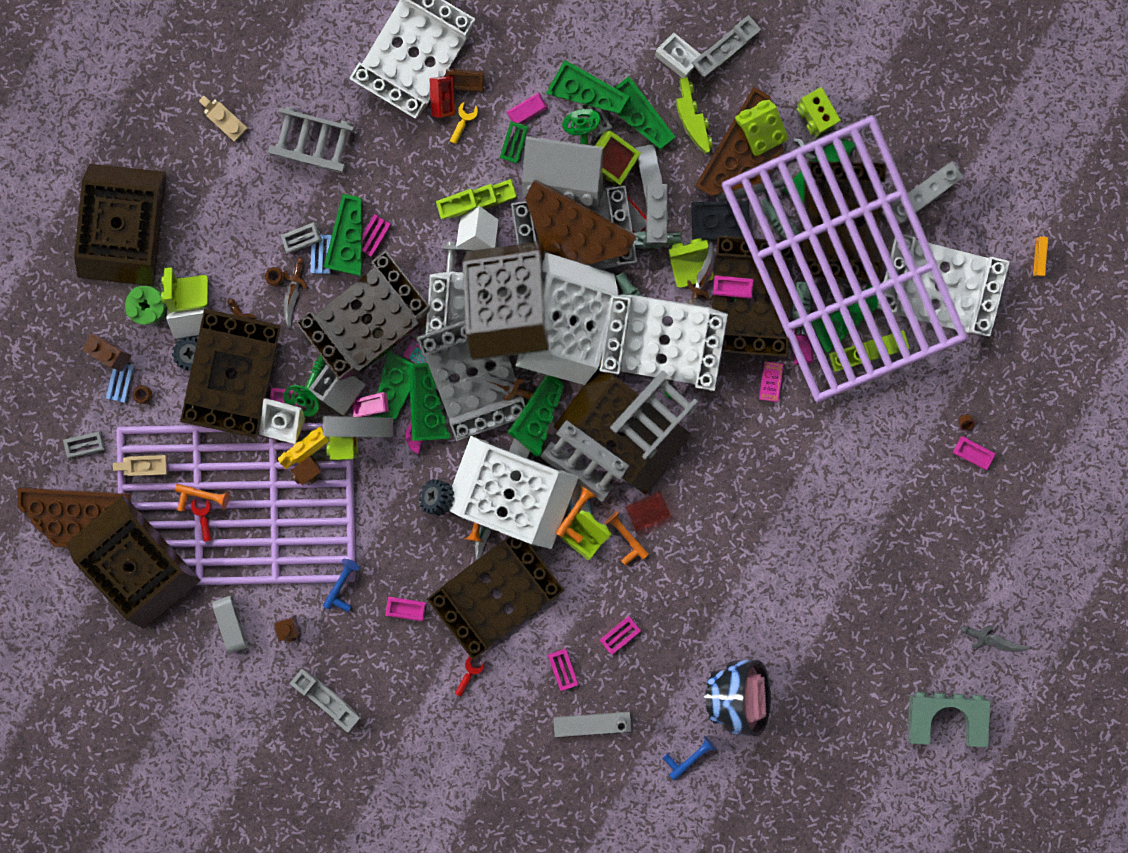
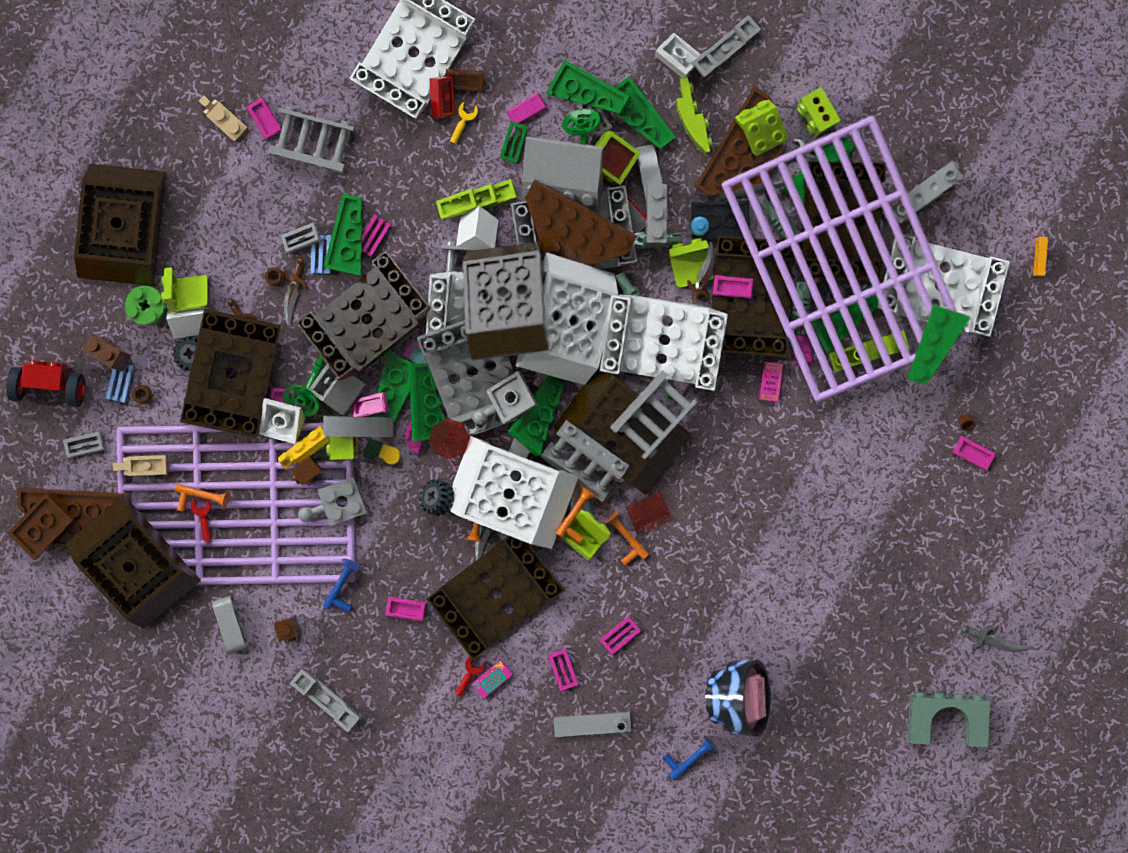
(41, 526): none -> reddish brown plate
(49, 377): none -> brick
(264, 118): none -> dark pink tile
(335, 513): none -> light grey plate
(390, 454): none -> leg
(449, 438): none -> clear red piece
(492, 678): none -> tile
(499, 397): none -> light grey plate
(699, 226): none -> dark azure piece
(937, 339): none -> green wing

